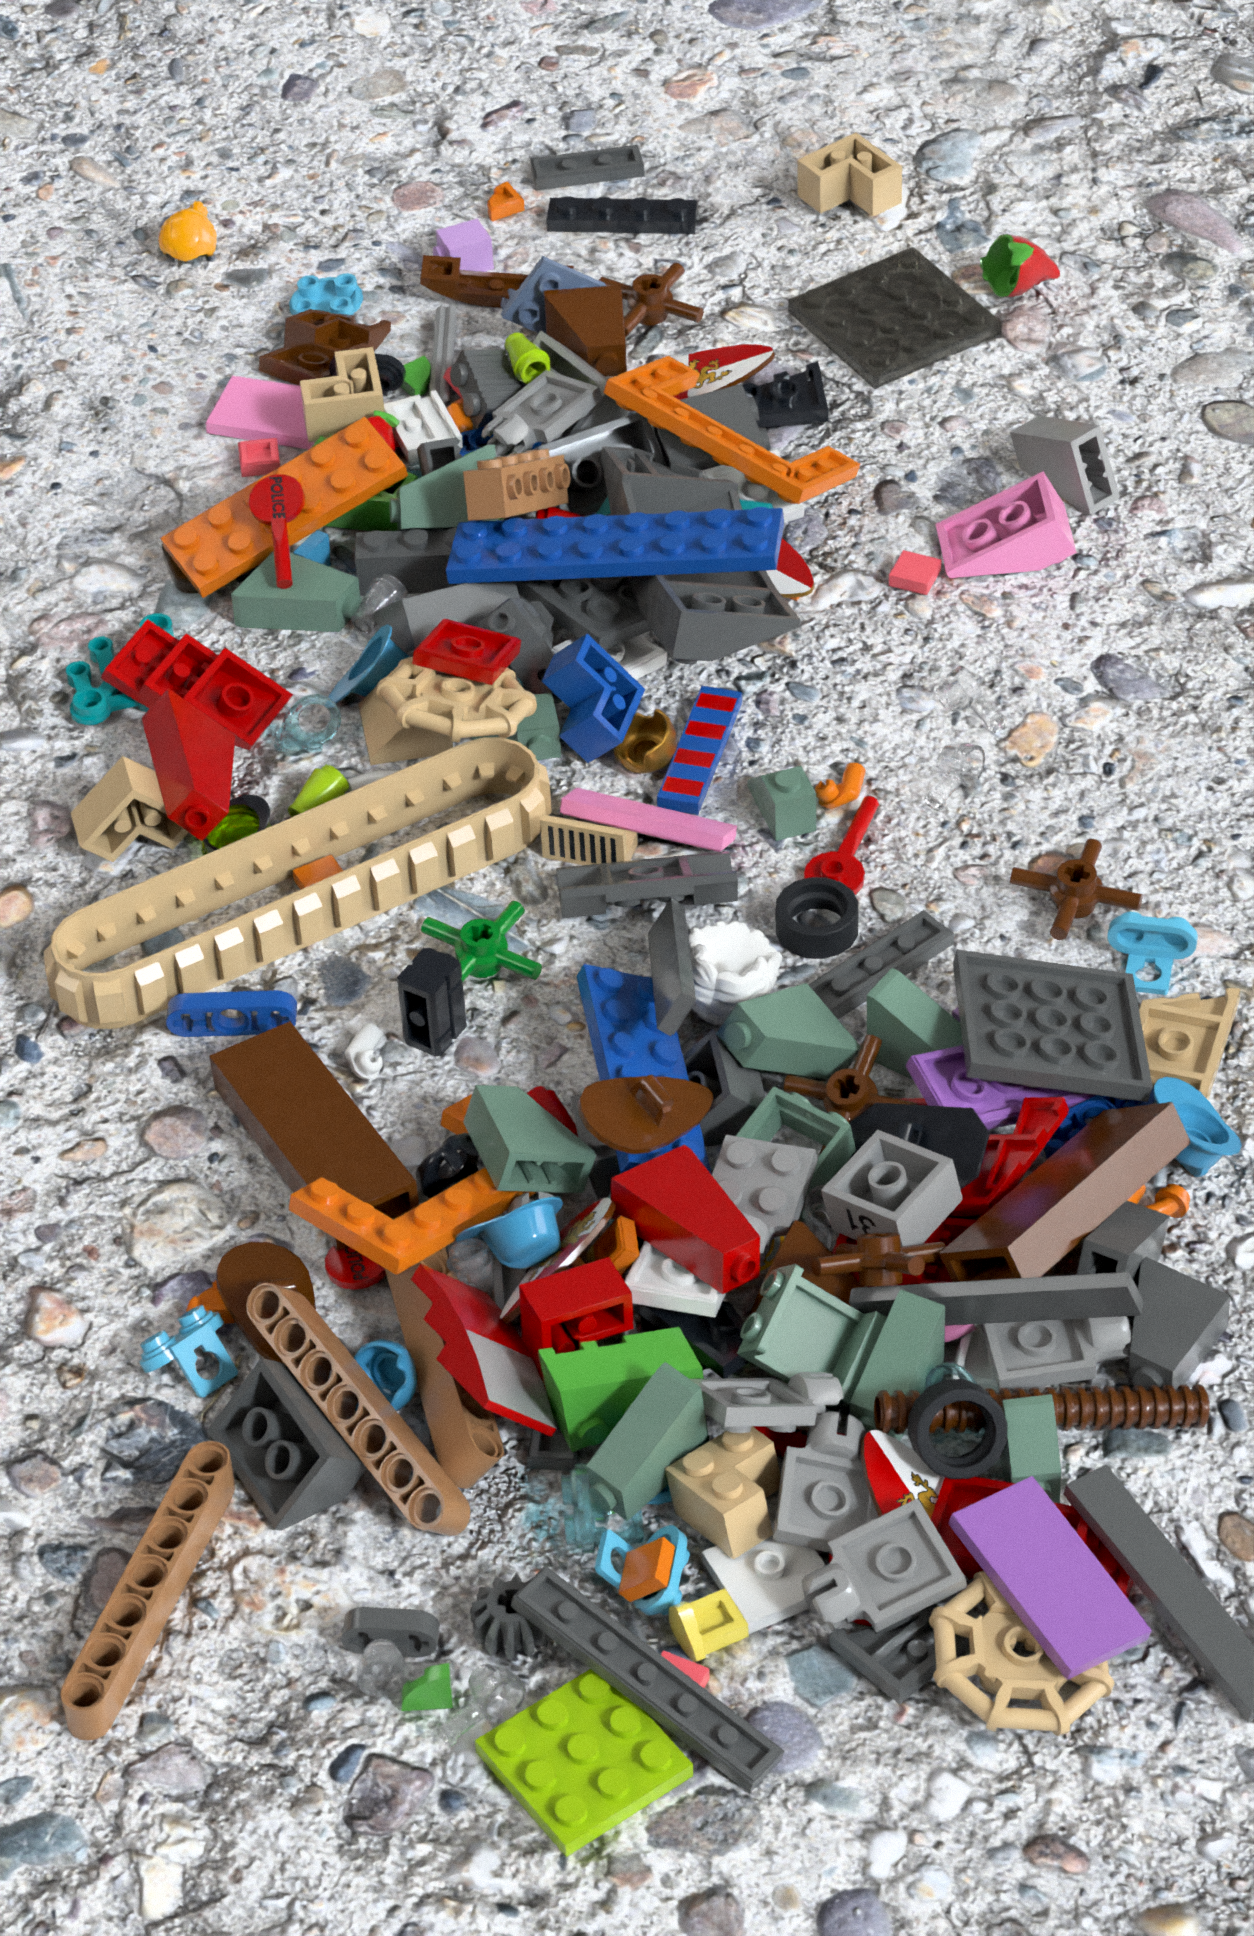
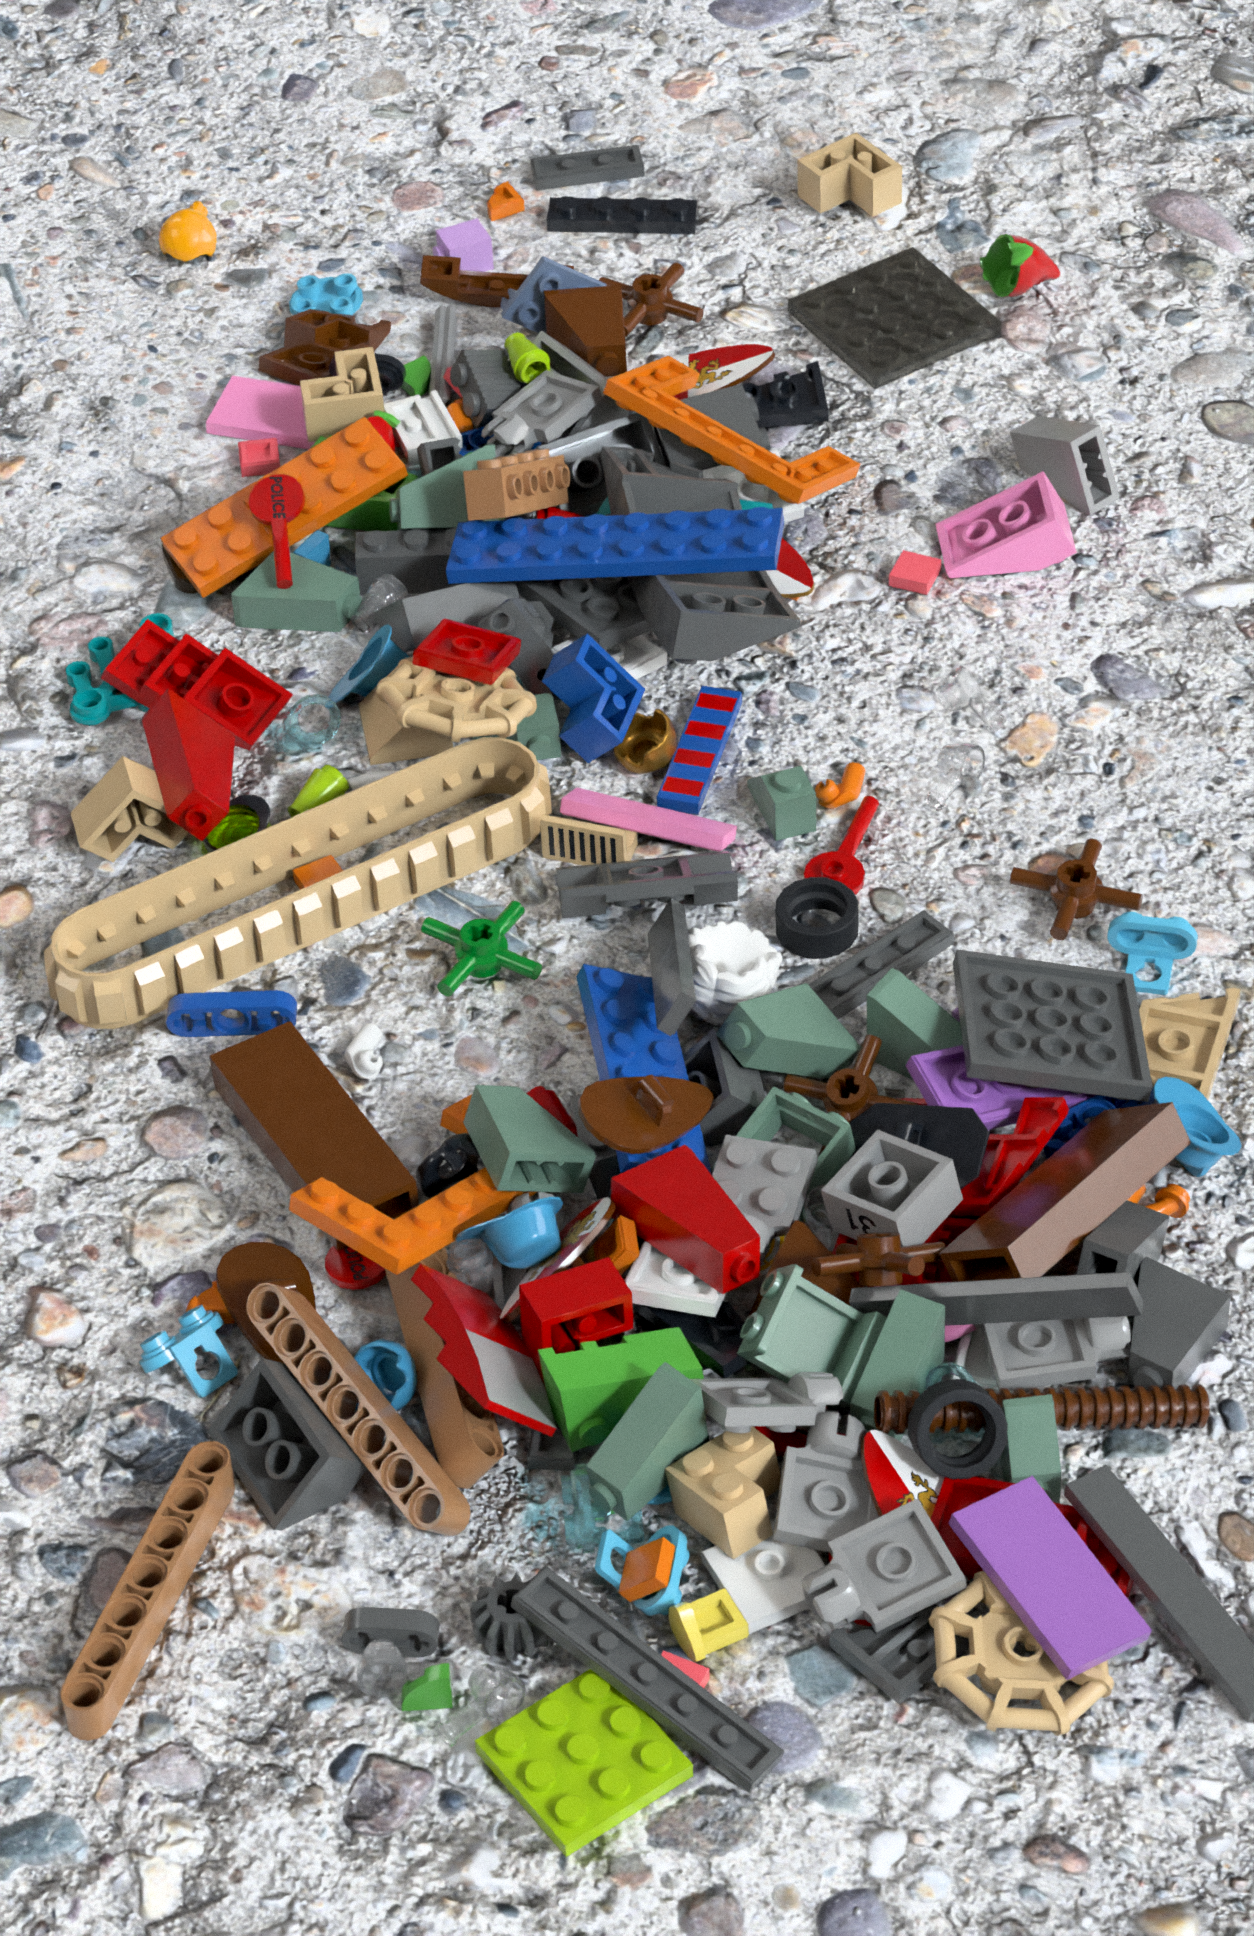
(432, 1001): black brick -> none

